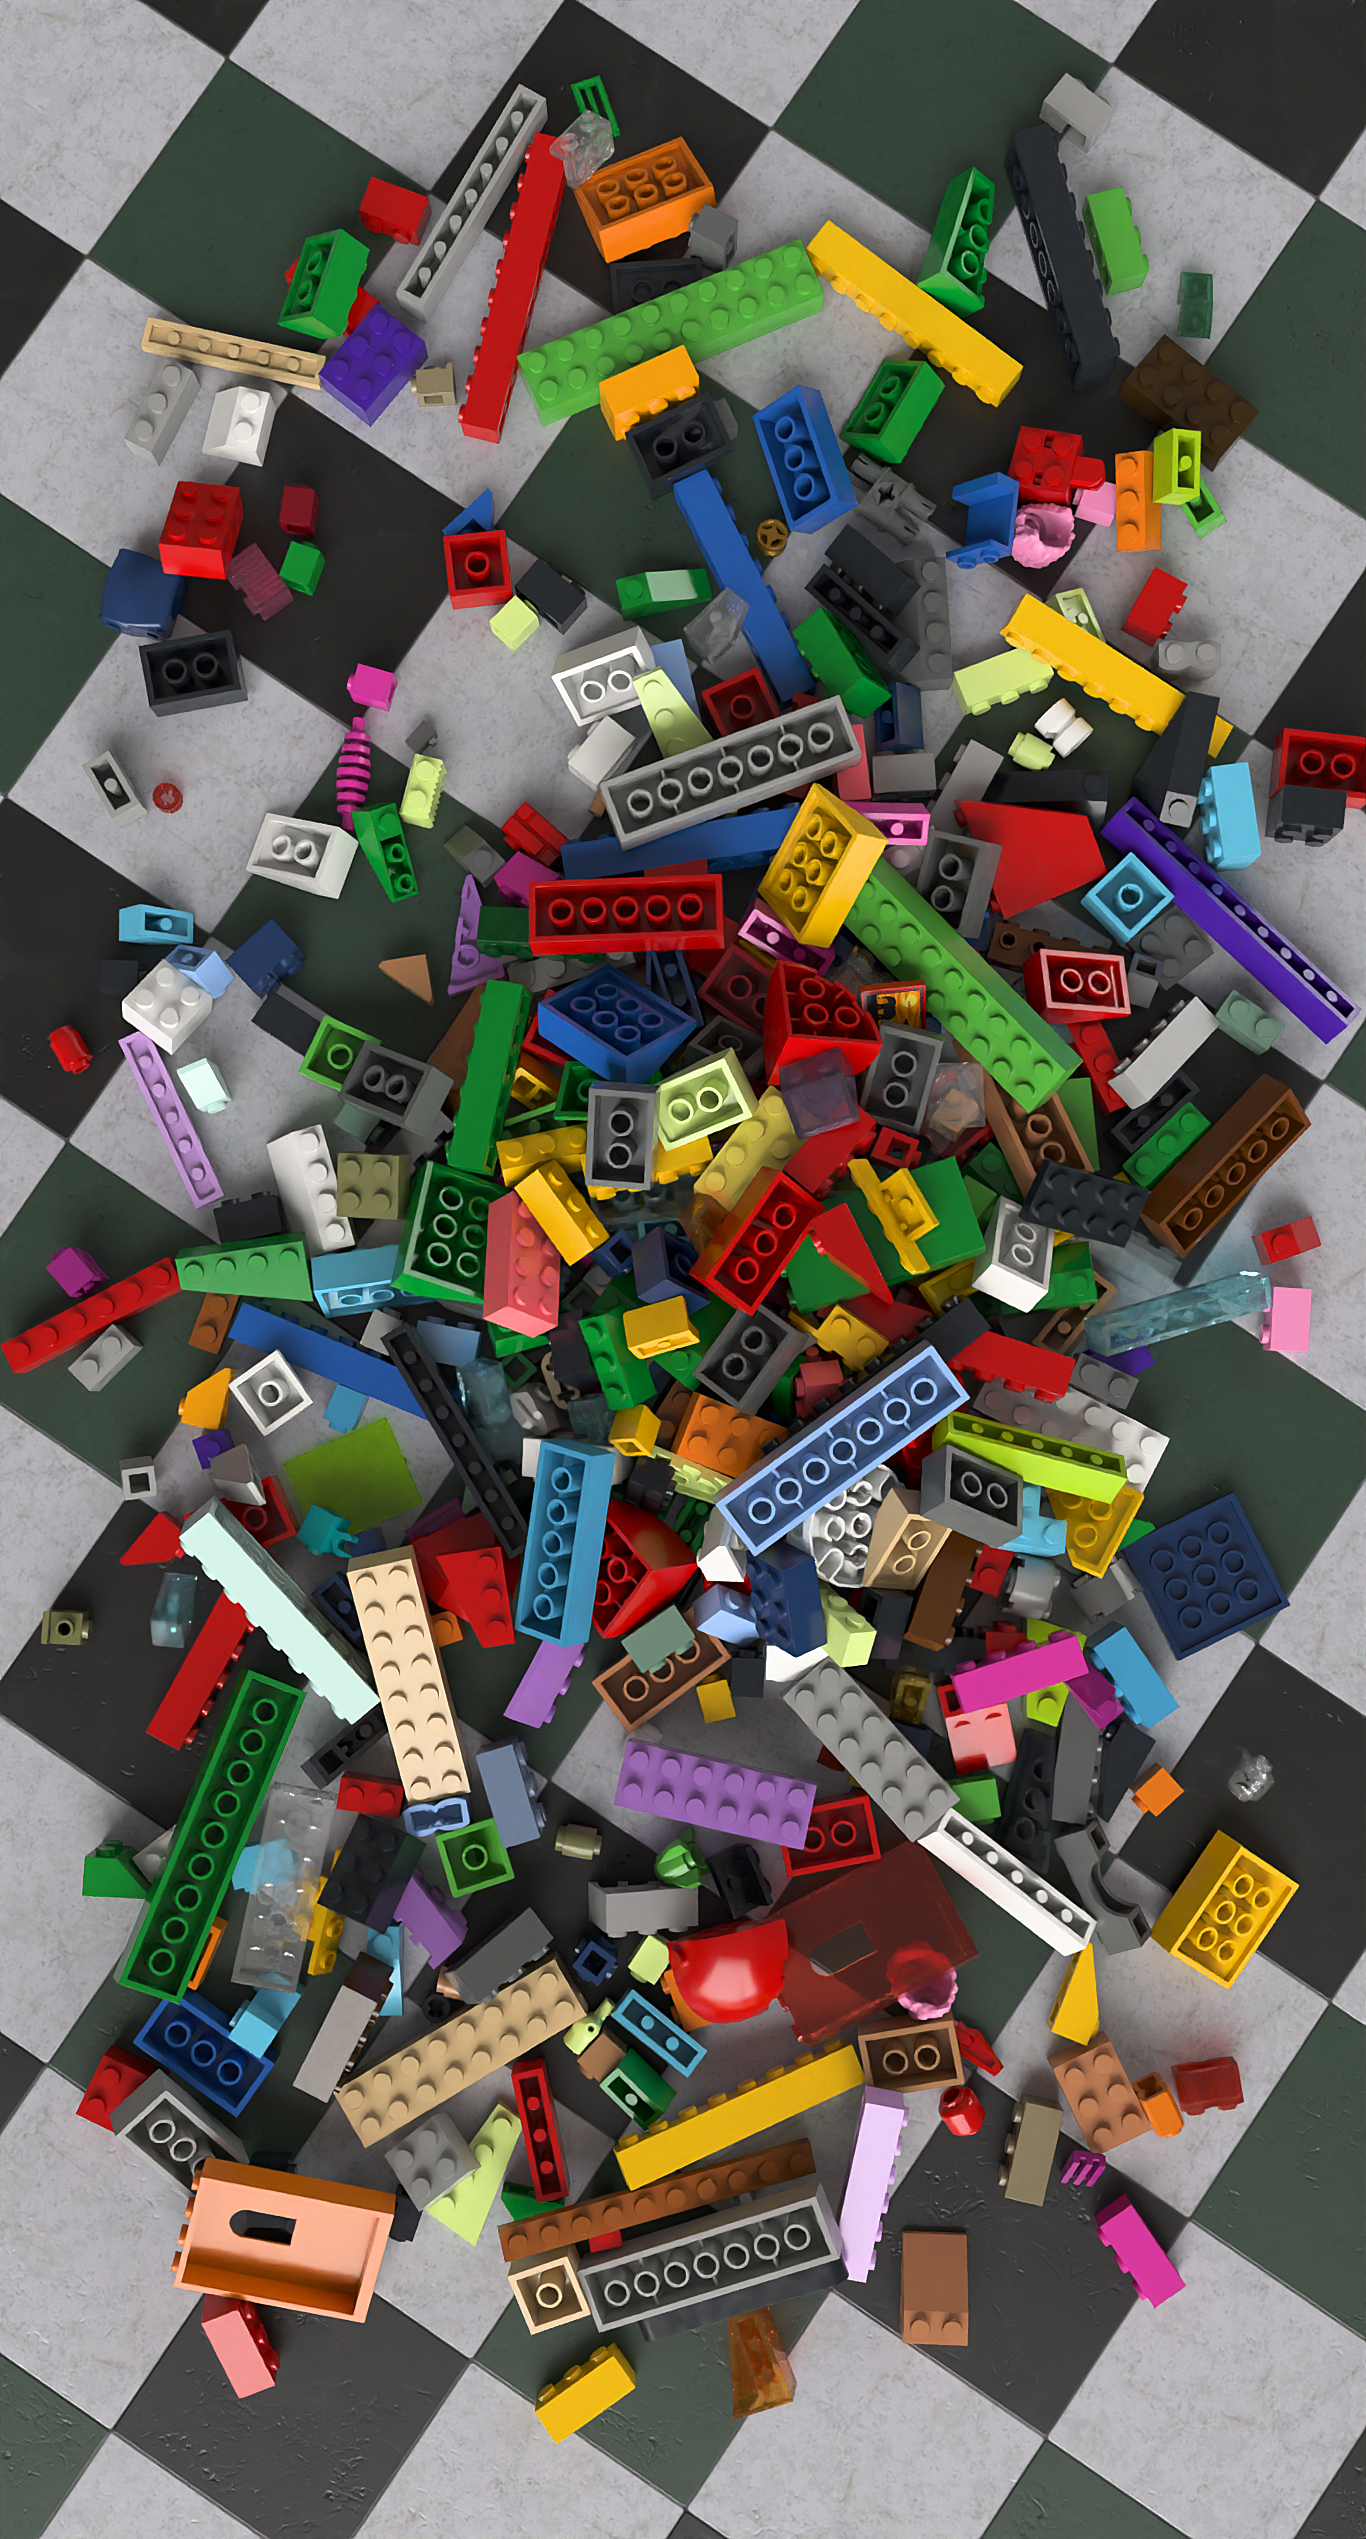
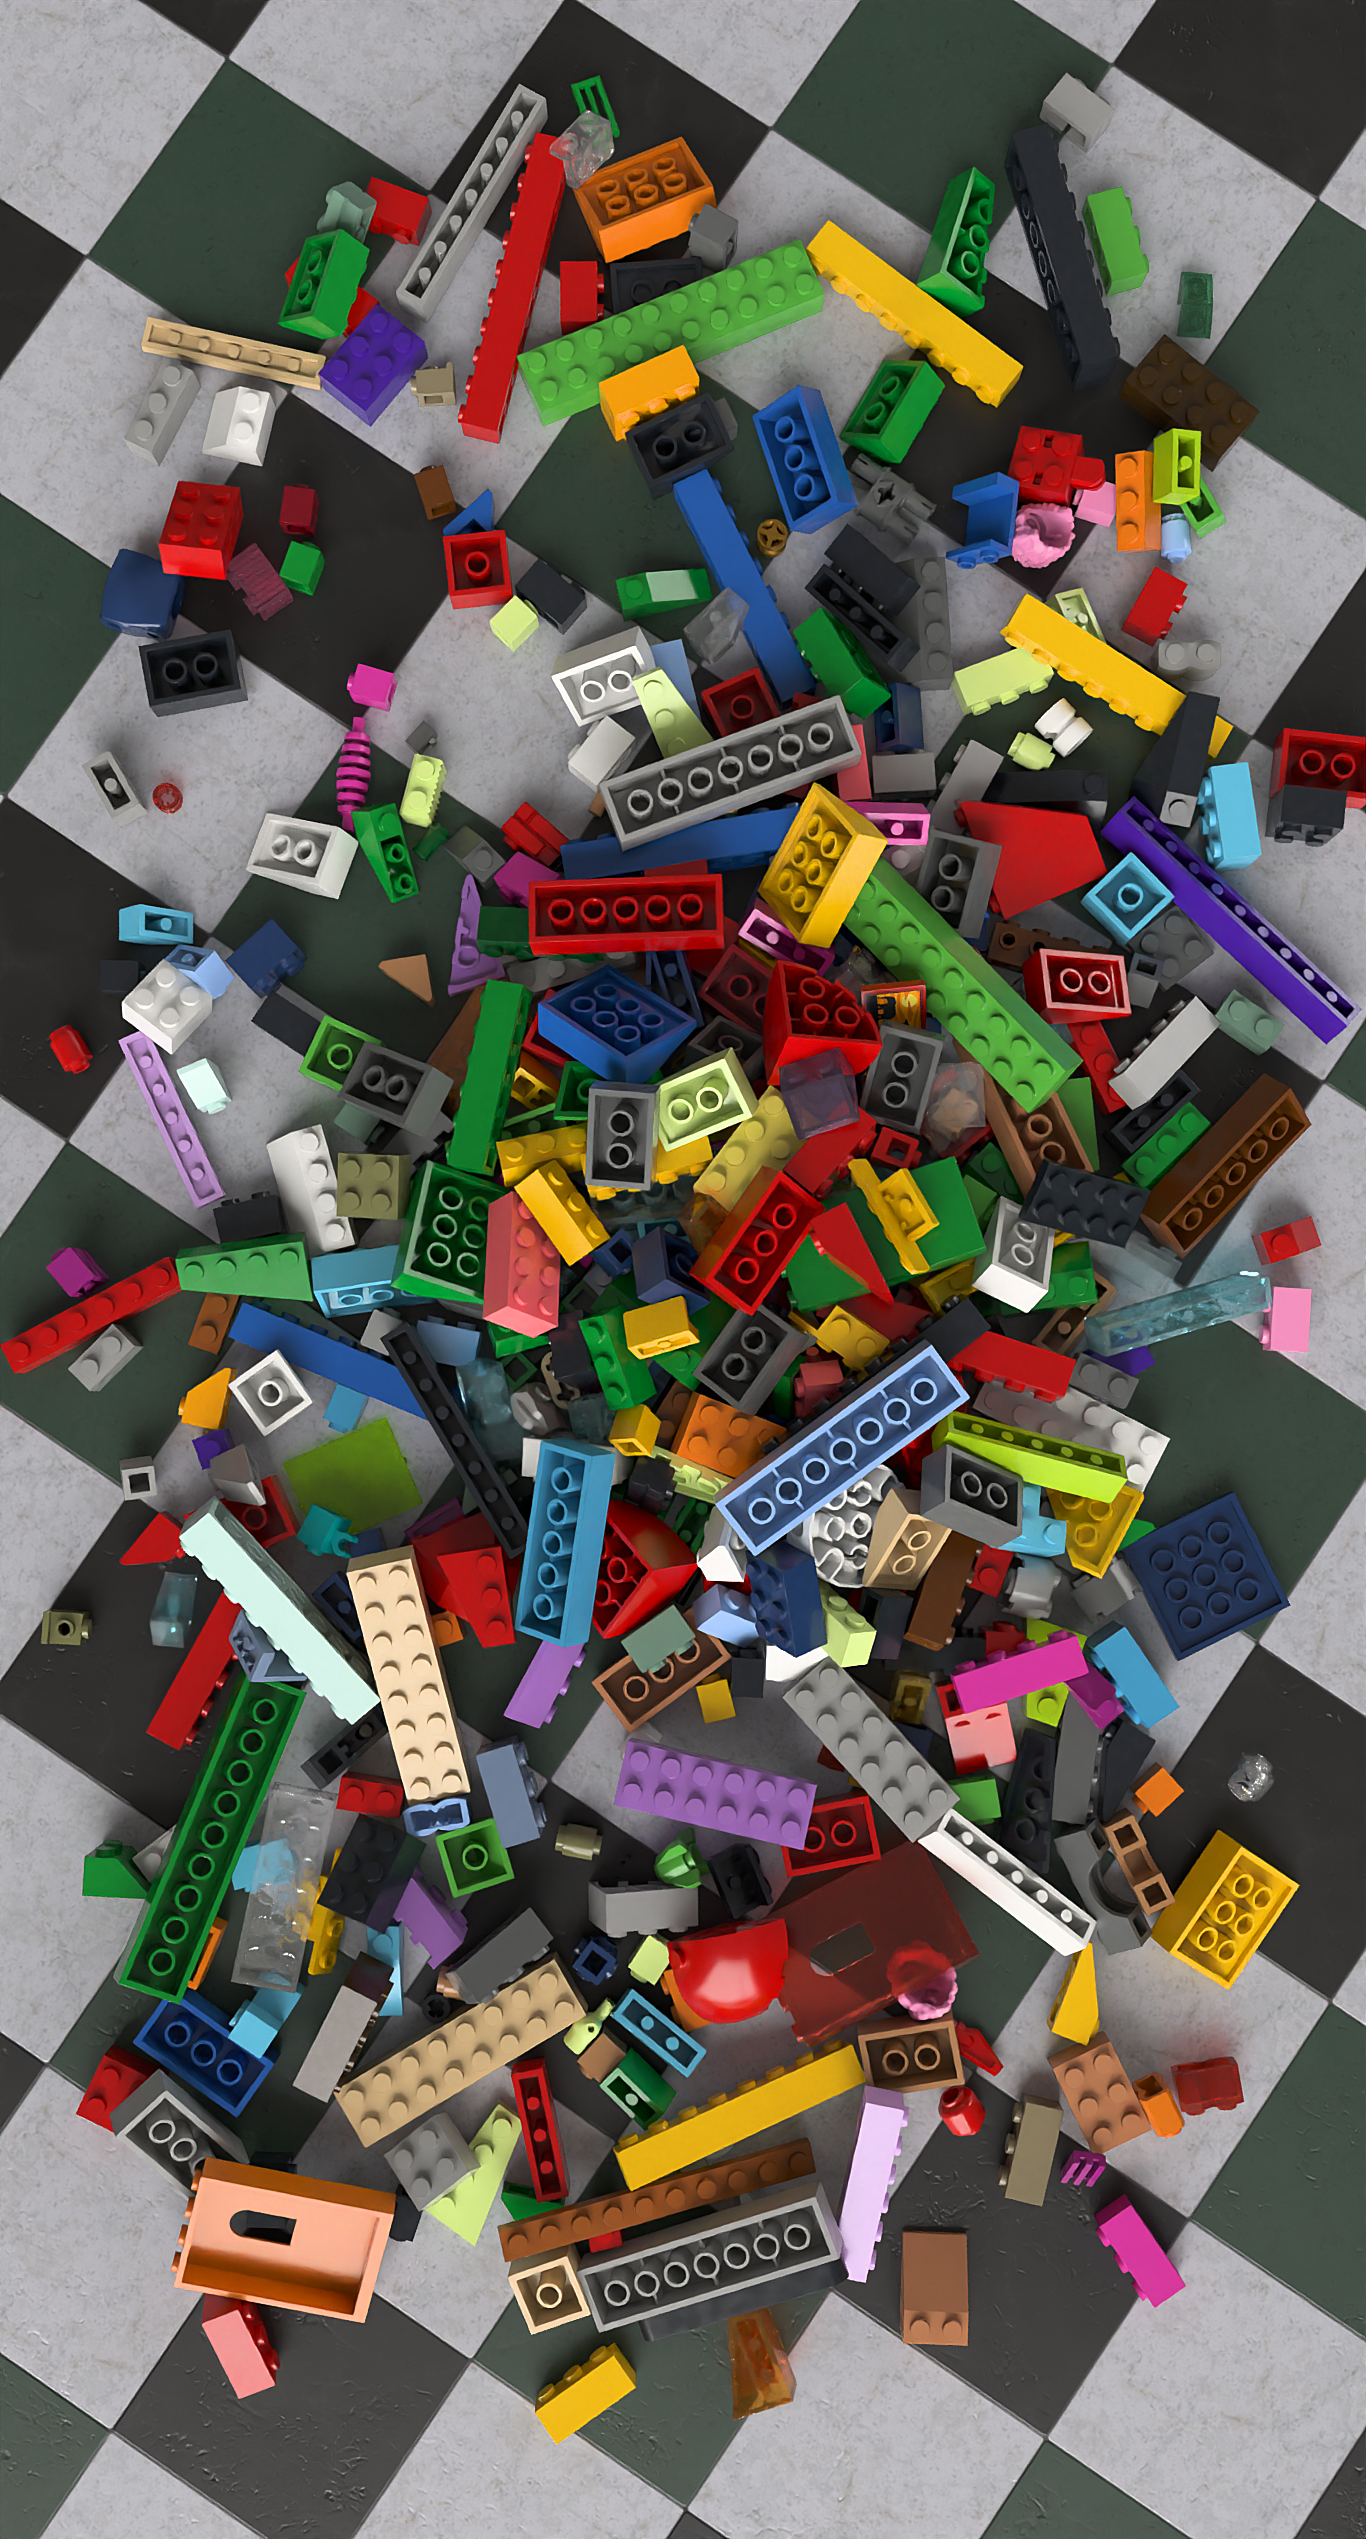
(258, 1656): none -> sand blue bracket
(348, 210): none -> sand green brick
(431, 841): none -> dark green pin
(435, 491): none -> reddish brown brick
(579, 295): none -> red brick
(1136, 1862): none -> medium nougat arch
(1175, 538): none -> light blue brick

